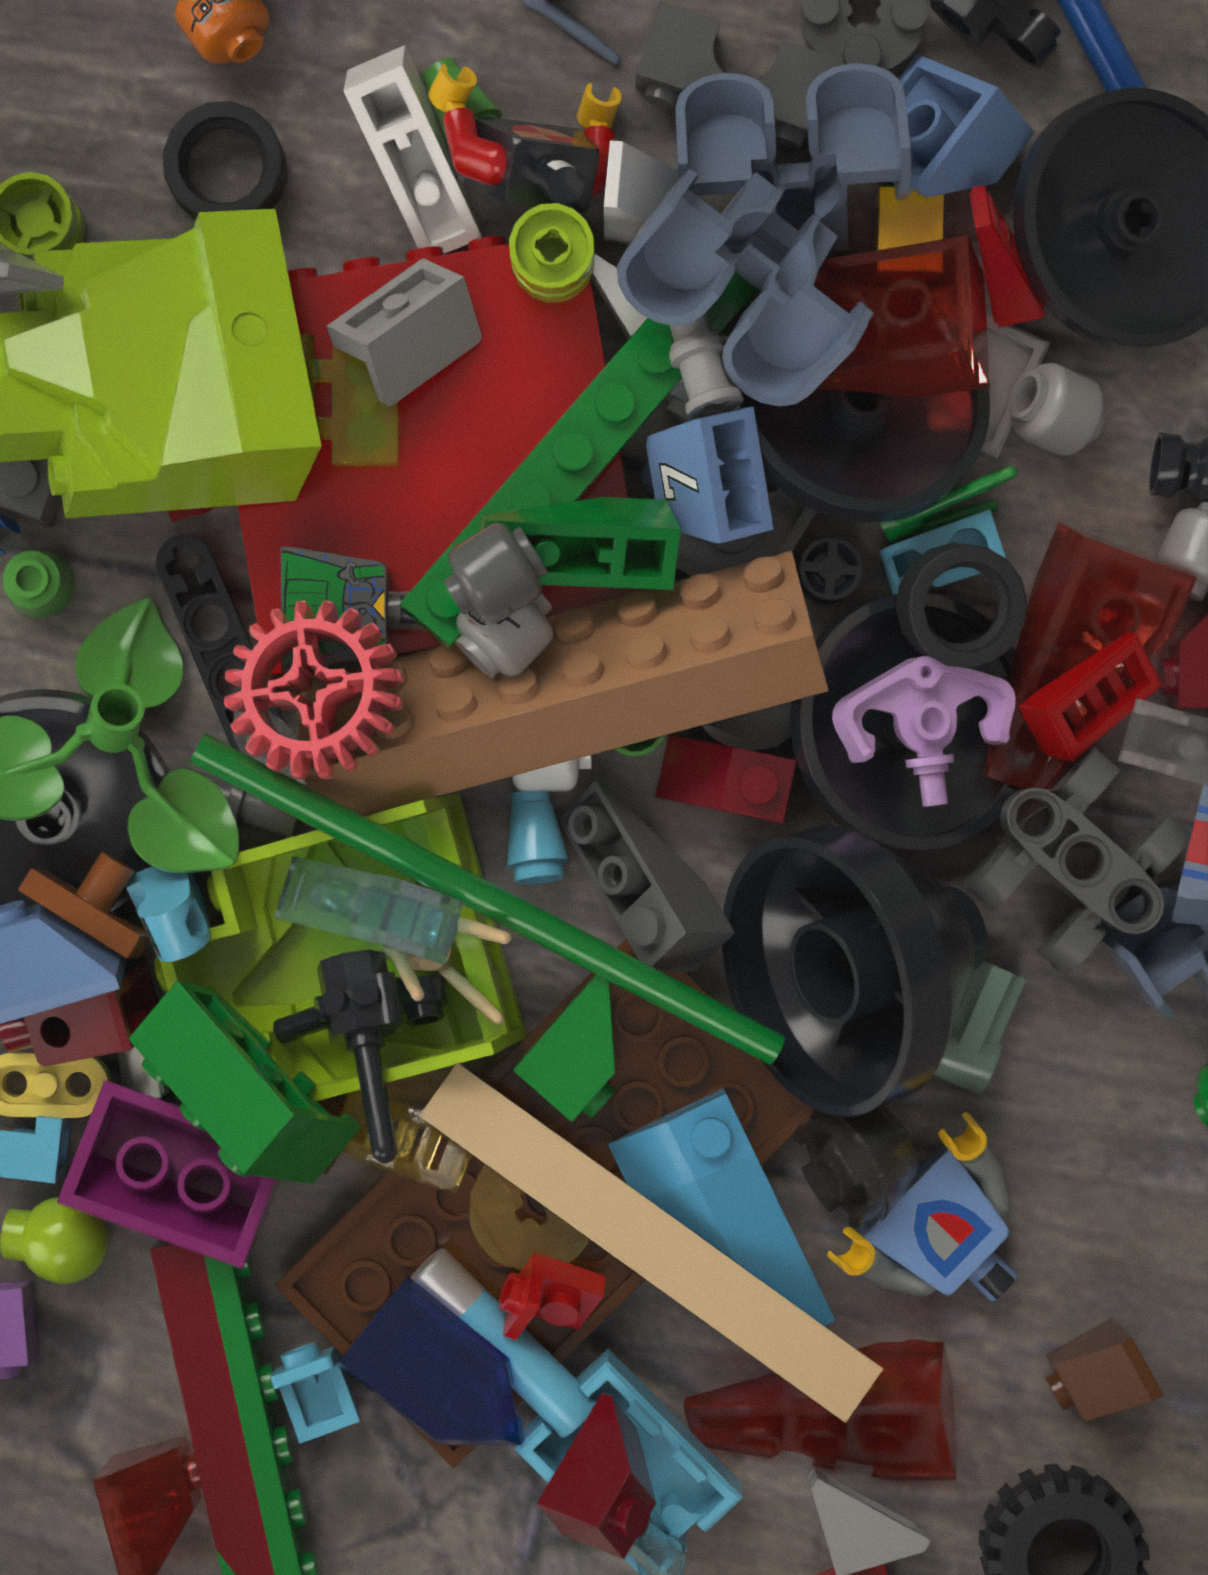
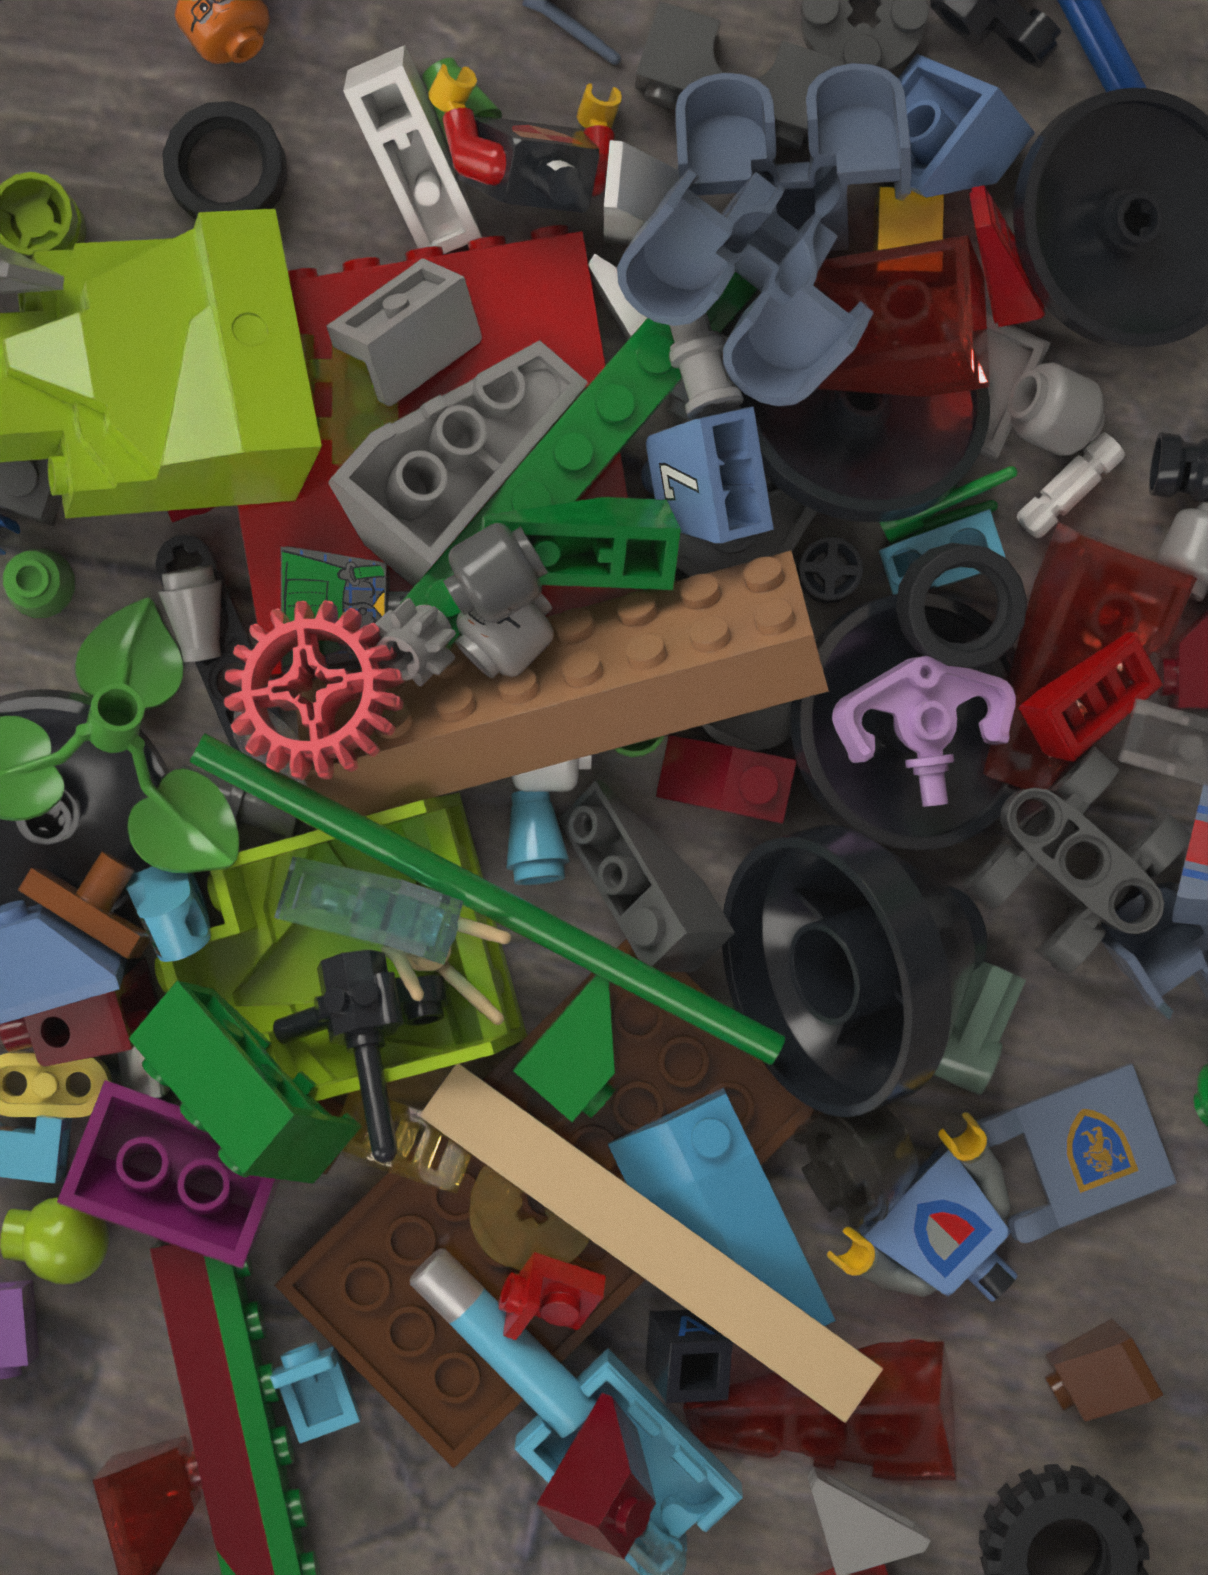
(194, 609): none -> light grey cone
(419, 640): none -> light grey gear
(436, 1371): clear blue tile -> none
(437, 467): none -> light grey wedge
(552, 252): lime wheel -> none
(687, 1357): none -> black brick
(1070, 485): none -> white axle
(1089, 1149): none -> sand blue flag

